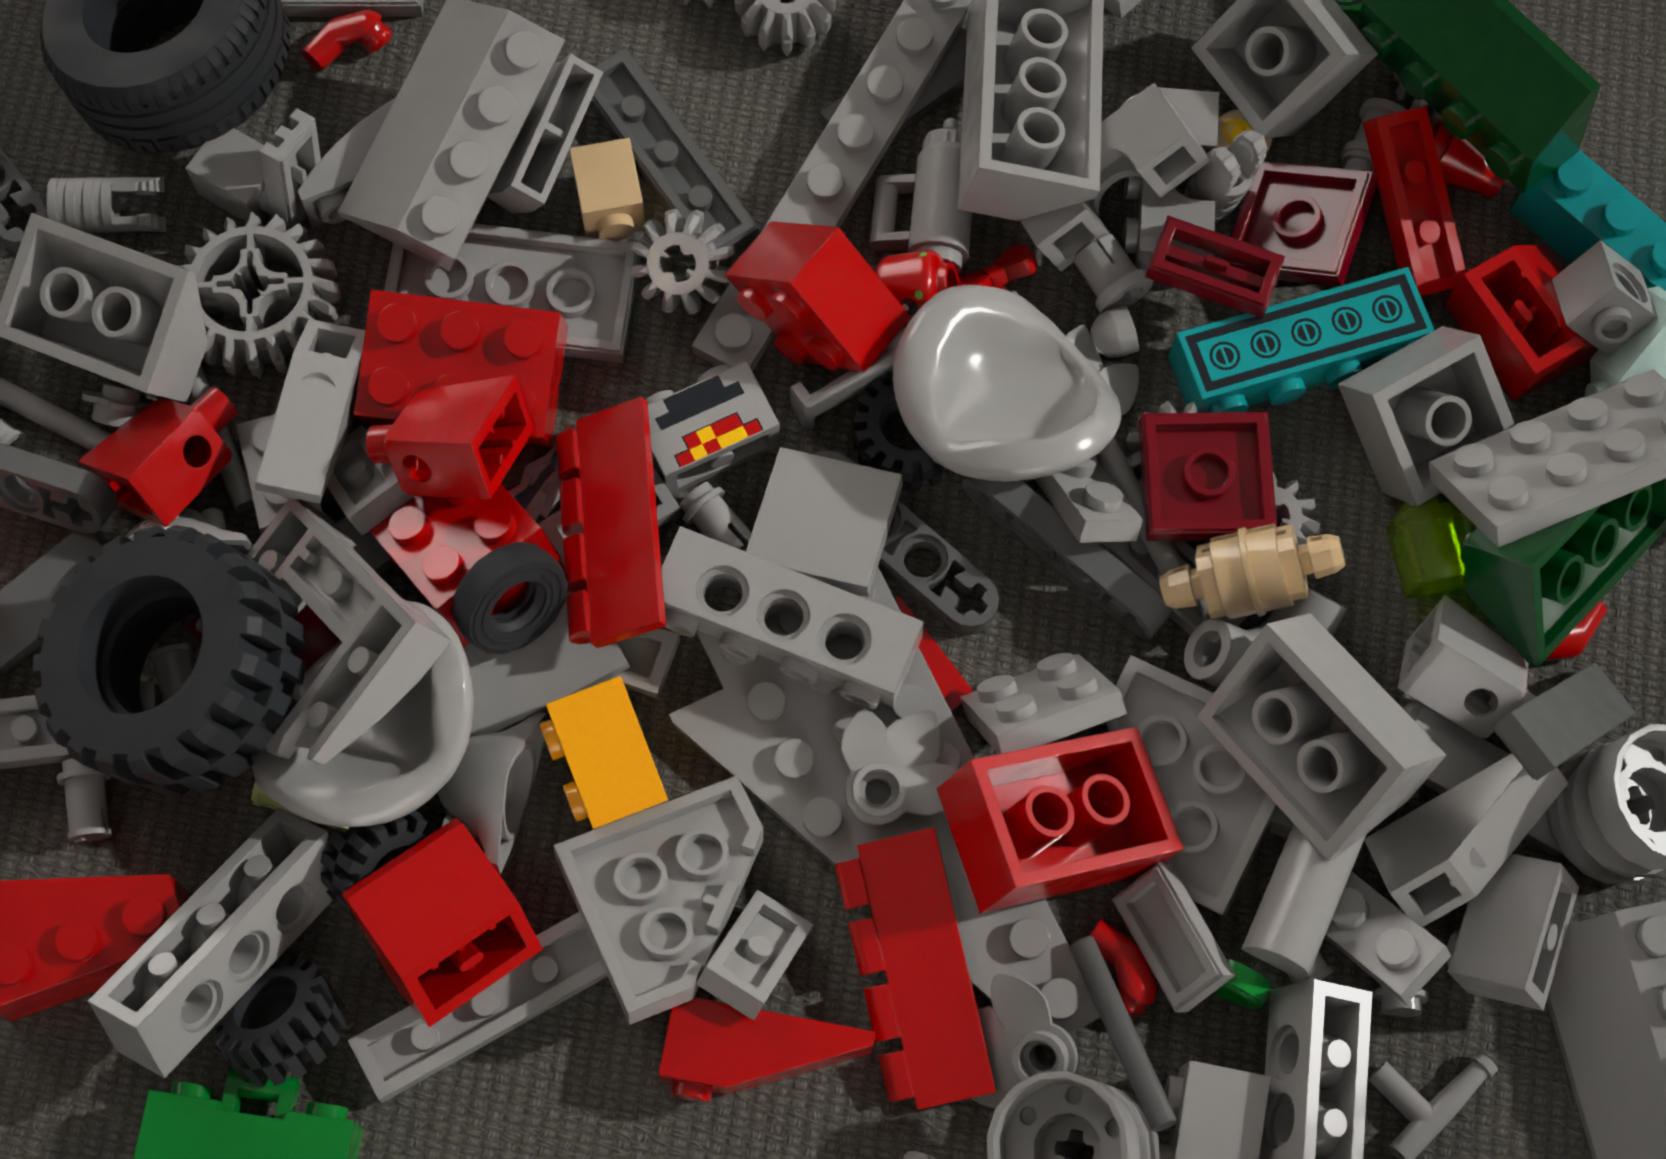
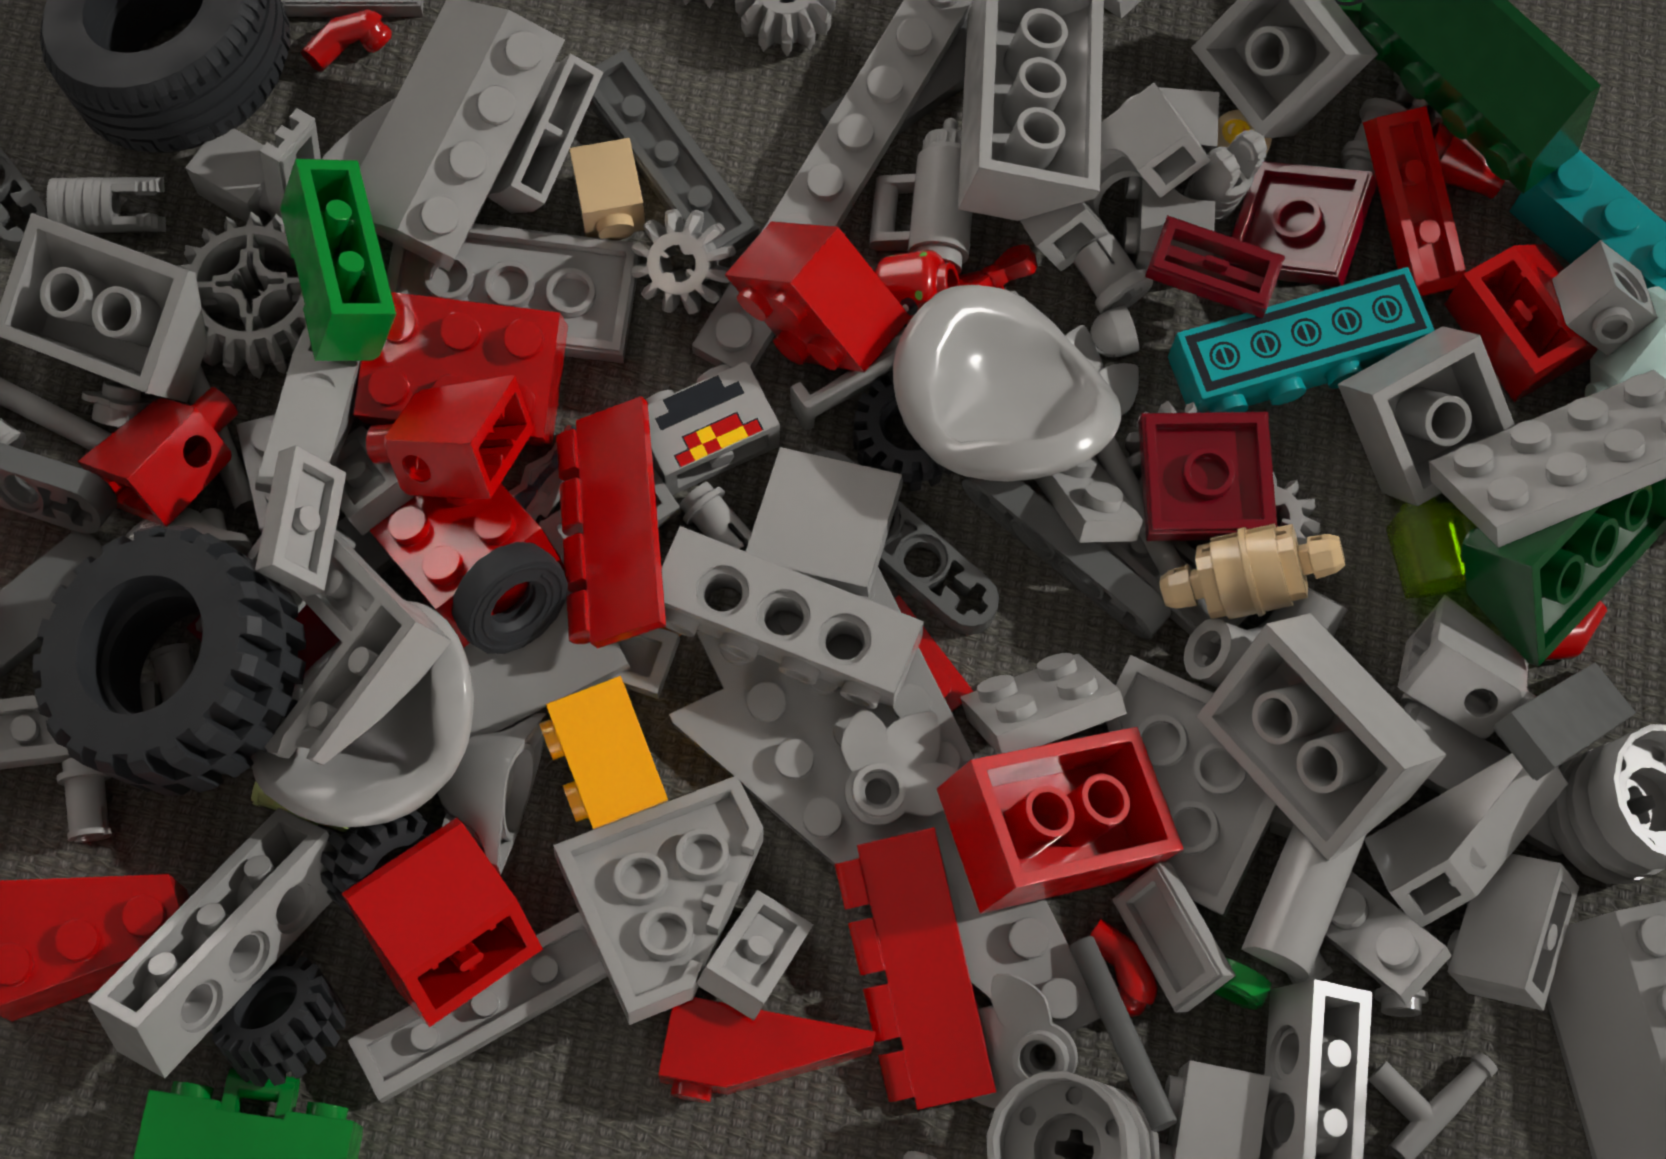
(300, 521): none -> light grey plate
(337, 260): none -> green piece

